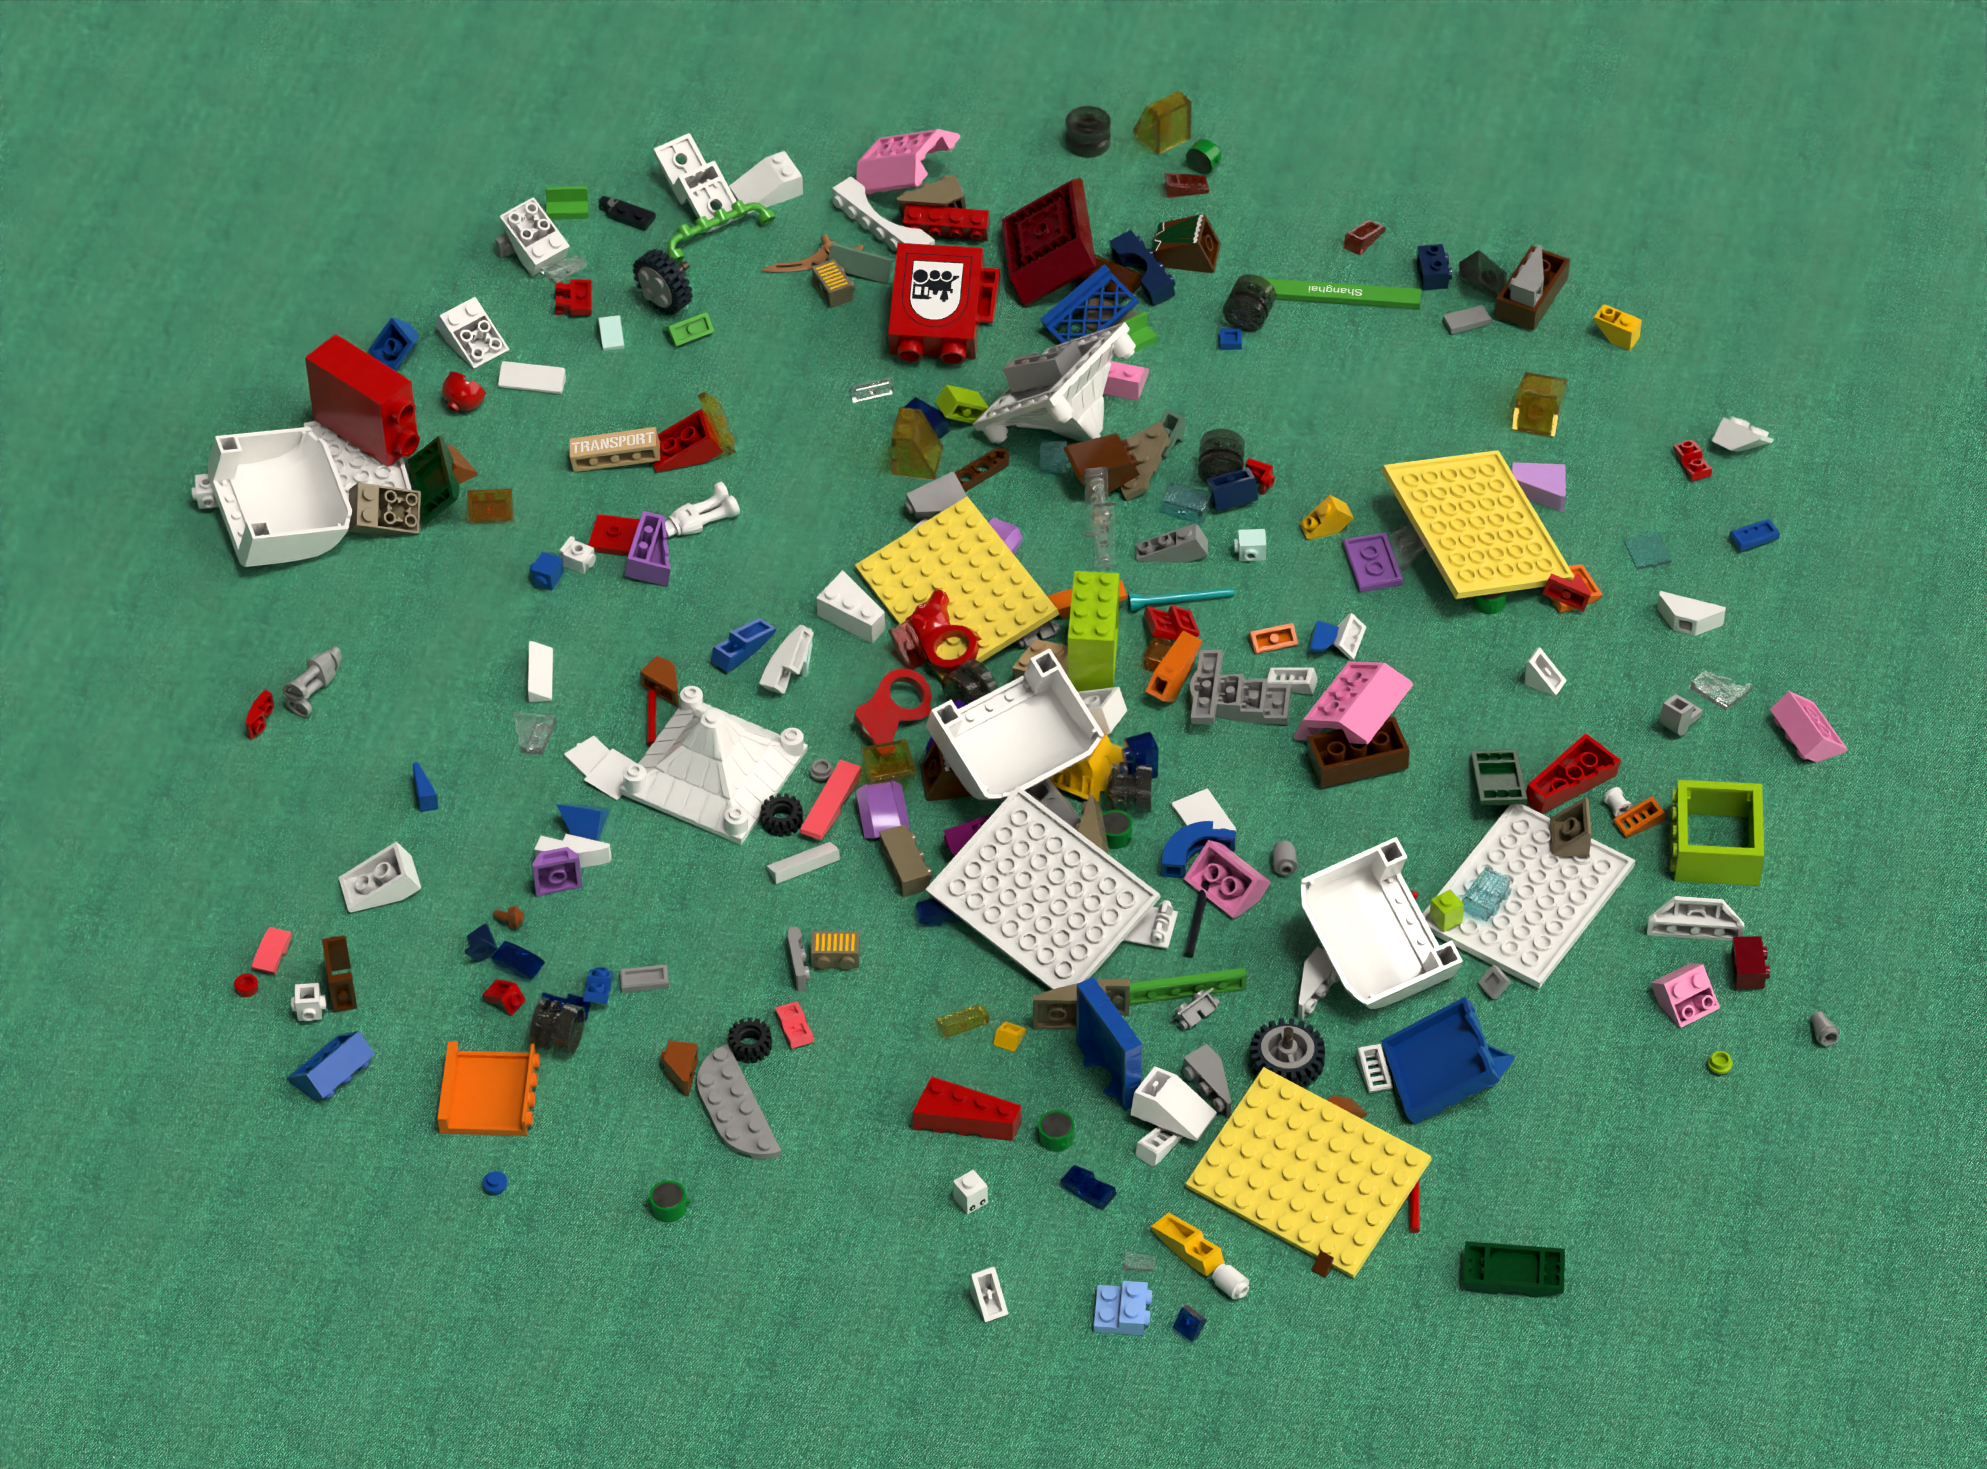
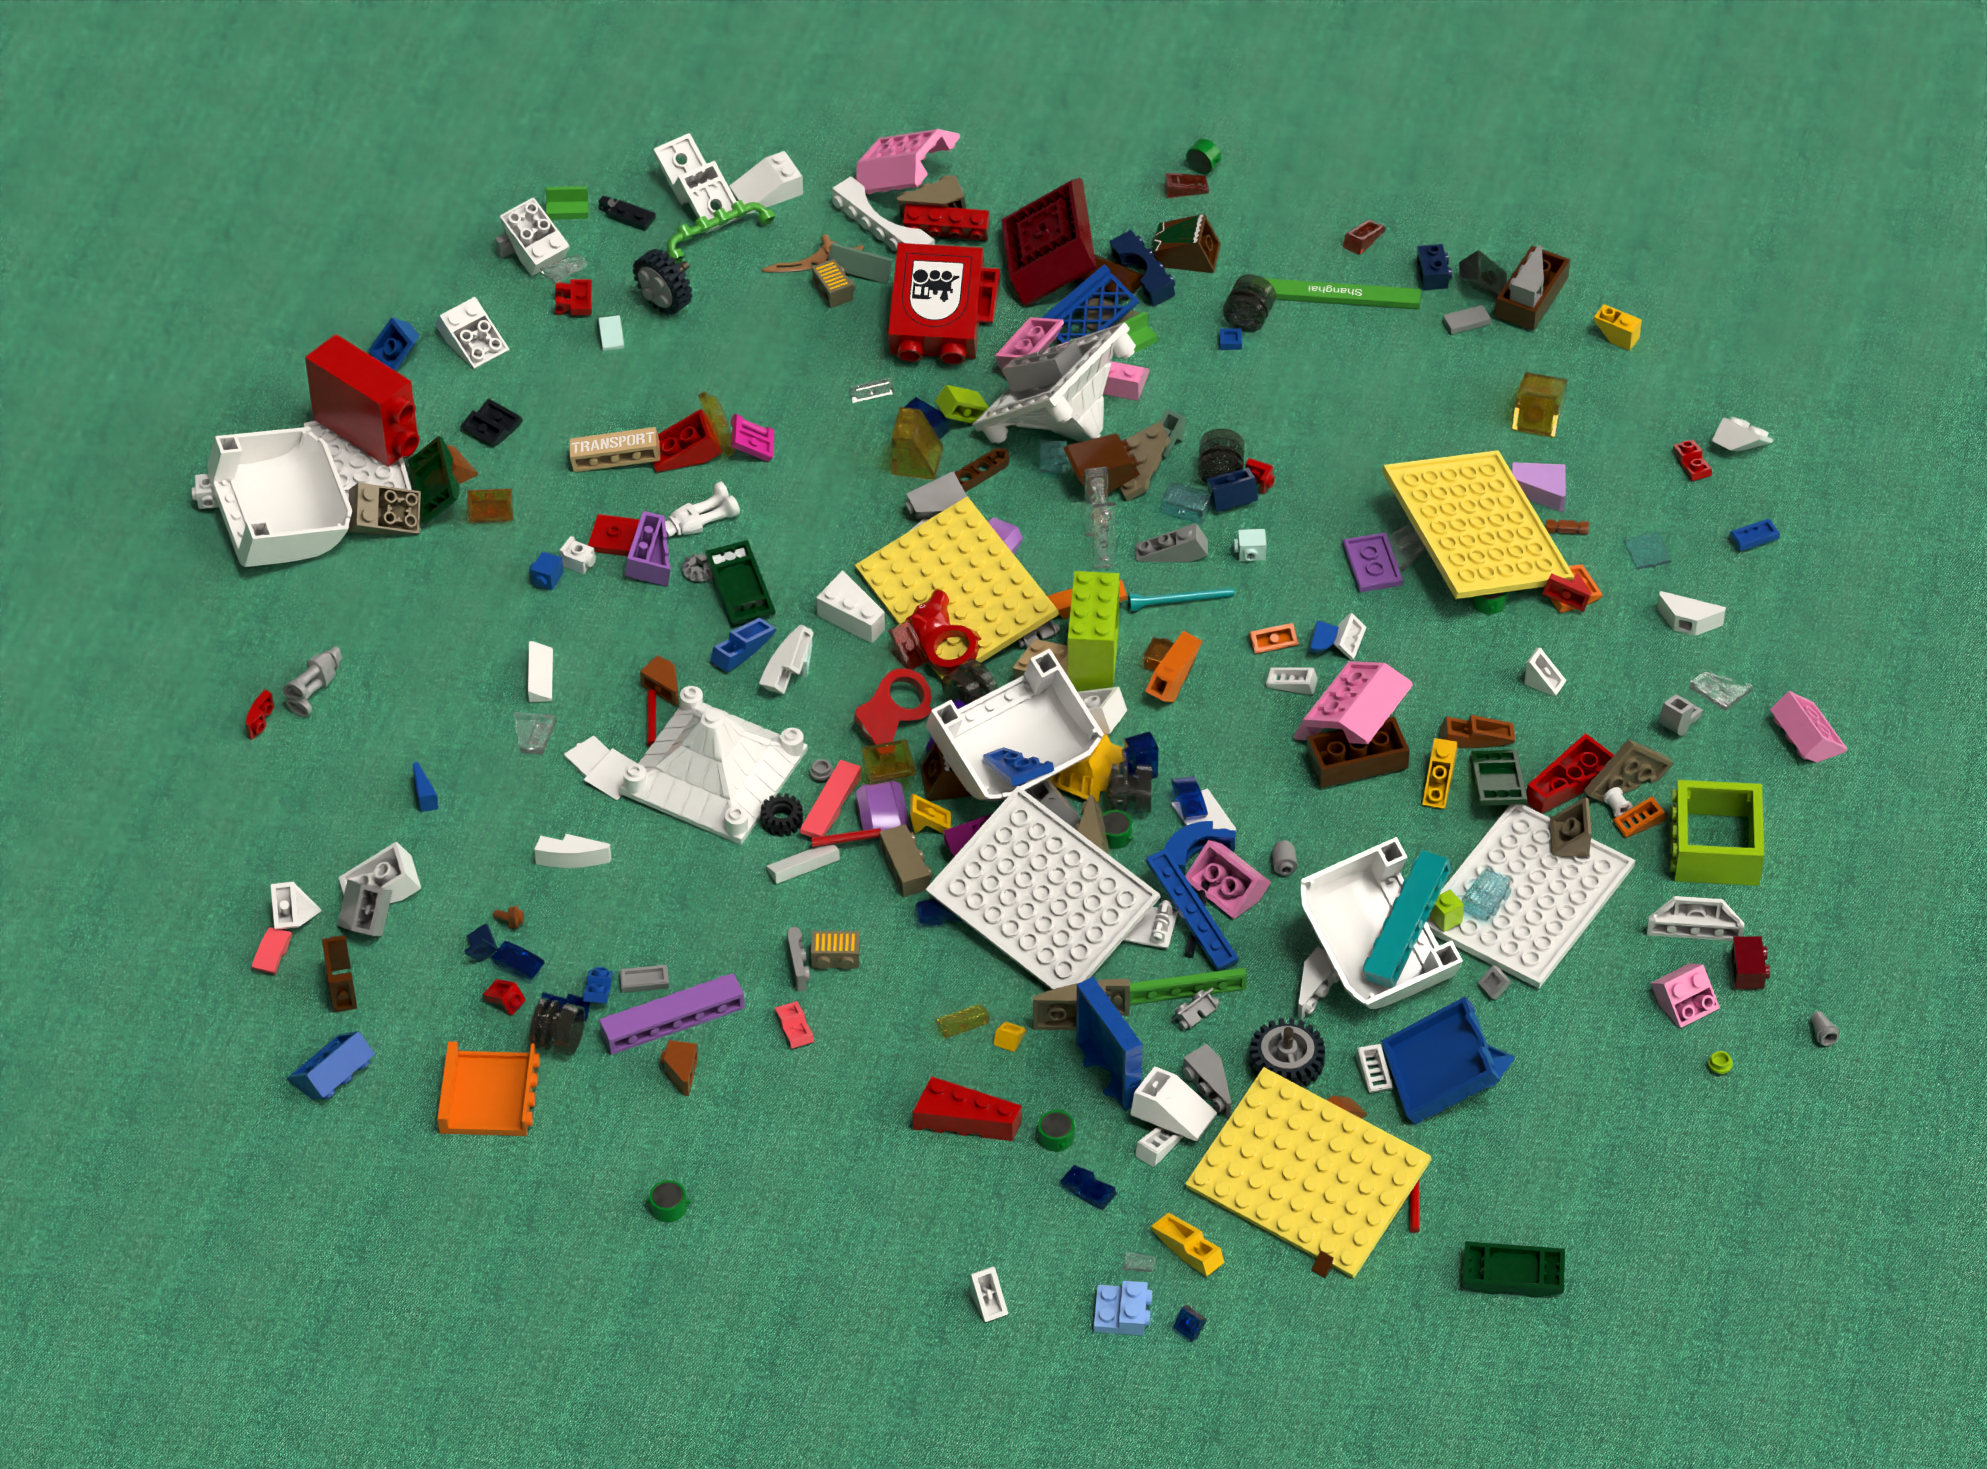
(246, 985): red tile -> none
(291, 906): none -> white slope
(308, 1002): white brick -> none
(364, 908): none -> light grey slope
(461, 394): red cylinder -> none
(492, 423): none -> black slope
(495, 1182): blue plate -> none
(532, 377): white slope -> none
(556, 871): medium lavender slope -> none
(584, 820): blue slope -> none
(672, 1013): none -> medium lavender brick
(689, 329): bright green panel -> none
(694, 572): none -> light grey gear
(734, 1107): light grey plate -> none
(739, 582): none -> dark green slope
(750, 1029): black tyre -> none
(752, 438): none -> dark pink plate
(845, 837): none -> red bar
(927, 813): none -> yellow slope
(970, 1192): white brick -> none
(1014, 767): none -> blue wing
(1033, 336): none -> bright pink slope
(1088, 131): clear smoke wheel -> none
(1165, 123): clear yellow slope -> none
(1170, 623): red slope -> none
(1190, 797): none -> clear blue slope
(1192, 910): none -> blue plate
(1231, 1281): white brick -> none
(1233, 696): light grey slope -> none
(1327, 518): yellow slope -> none
(1407, 919): none -> teal brick
(1440, 773): none -> yellow slope
(1477, 732): none -> dark orange slope
(1567, 526): none -> dark orange axle
(1628, 769): none -> dark tan plate

